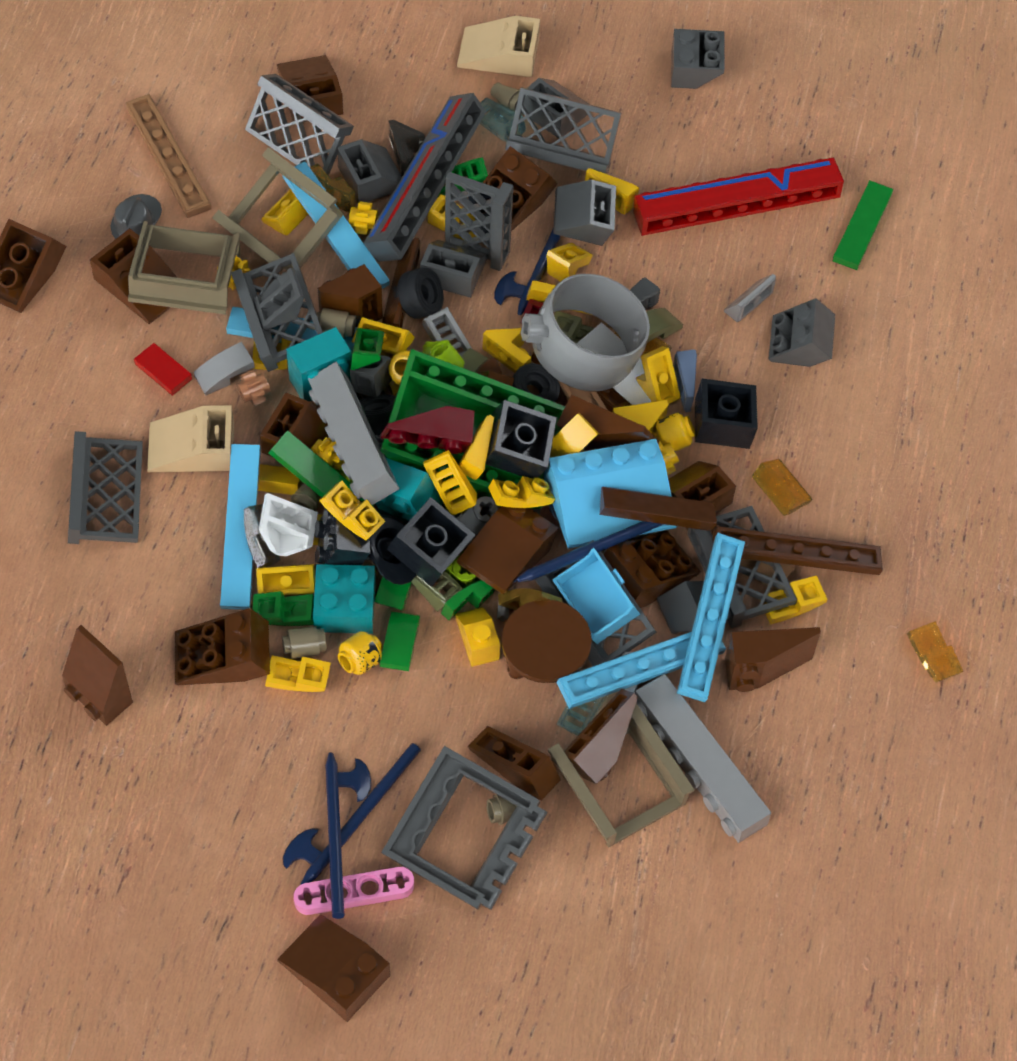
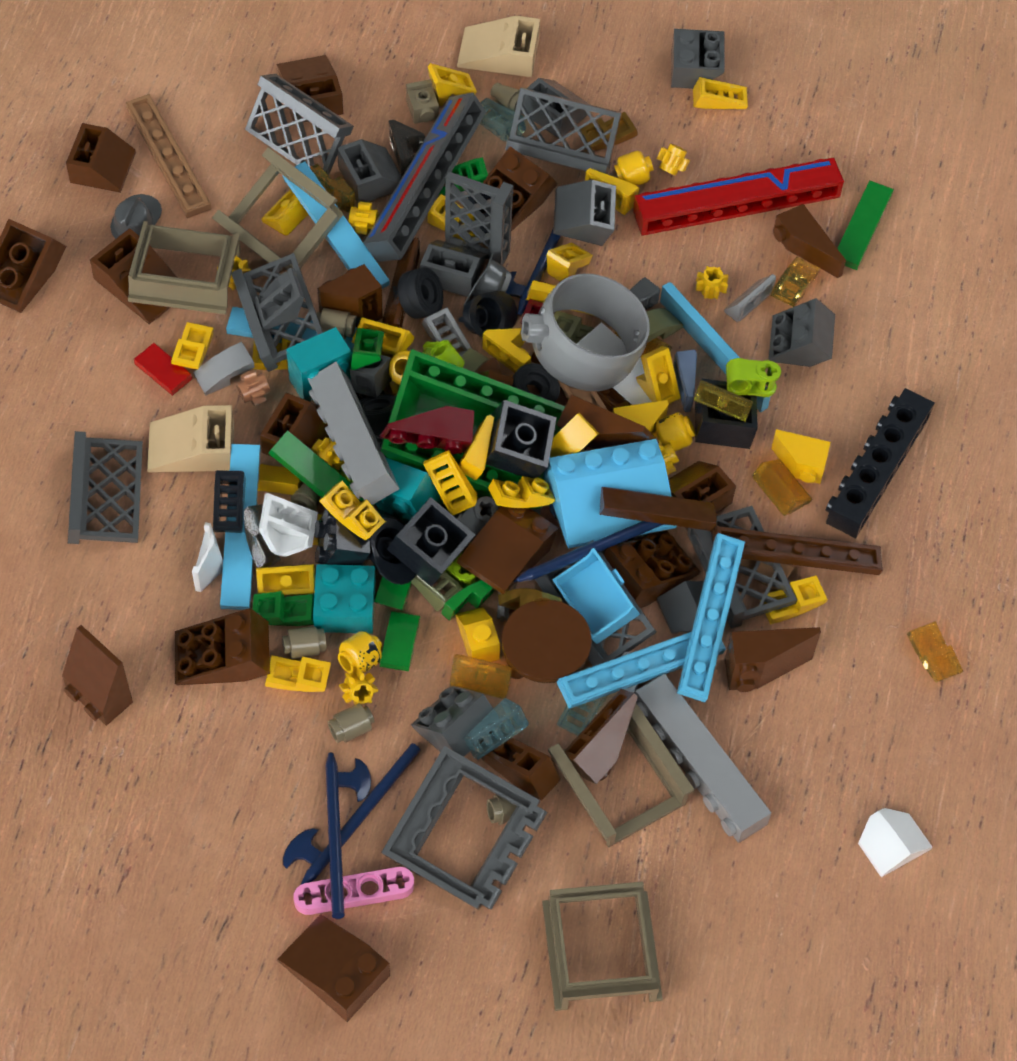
(99, 159): none -> reddish brown slope
(192, 346): none -> yellow slope
(209, 560): none -> white slope
(235, 484): none -> black slope
(351, 723): none -> dark tan brick
(358, 687): none -> yellow gear
(422, 101): none -> dark tan brick
(449, 82): none -> yellow slope
(452, 718): none -> dark grey slope
(481, 676): none -> clear yellow slope
(489, 312): none -> black piece
(492, 279): none -> dark grey piece
(504, 721): none -> clear light blue slope
(565, 991): none -> dark tan piece
(625, 131): none -> pearl gold slope
(634, 168): none -> yellow head
(673, 159): none -> yellow gear
(702, 332): none -> medium azure tile
(710, 95): none -> yellow slope
(712, 282): none -> yellow gear
(723, 400): none -> clear yellow slope
(750, 378): none -> lime piece
(795, 281): none -> clear yellow slope
(801, 455): none -> yellow slope
(806, 239): none -> reddish brown slope
(852, 516): none -> black brick
(892, 840): none -> white slope

